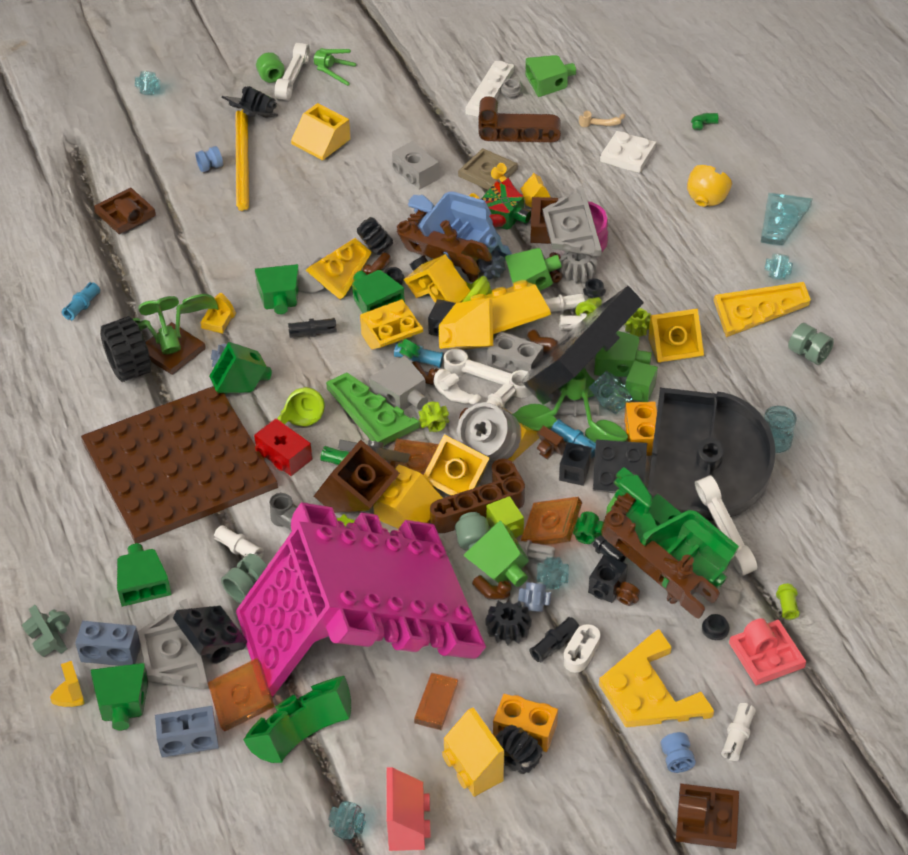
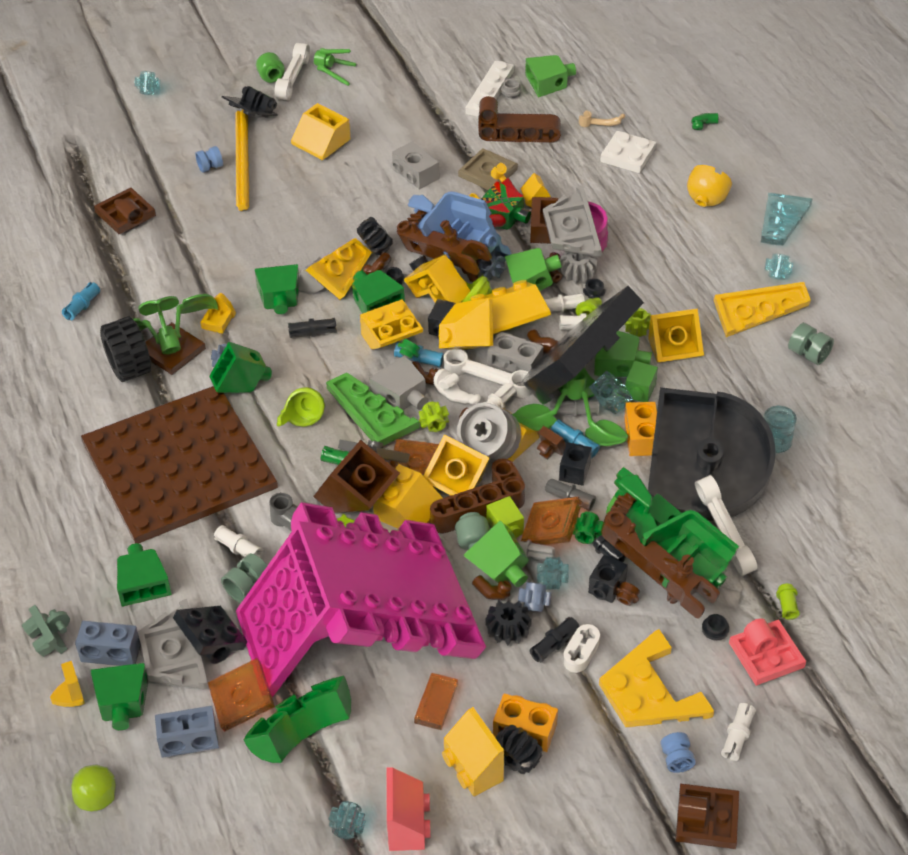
(93, 788): none -> lime hair
(283, 447): red brick -> none
(565, 491): none -> dark grey axle
(612, 457): black plate -> none

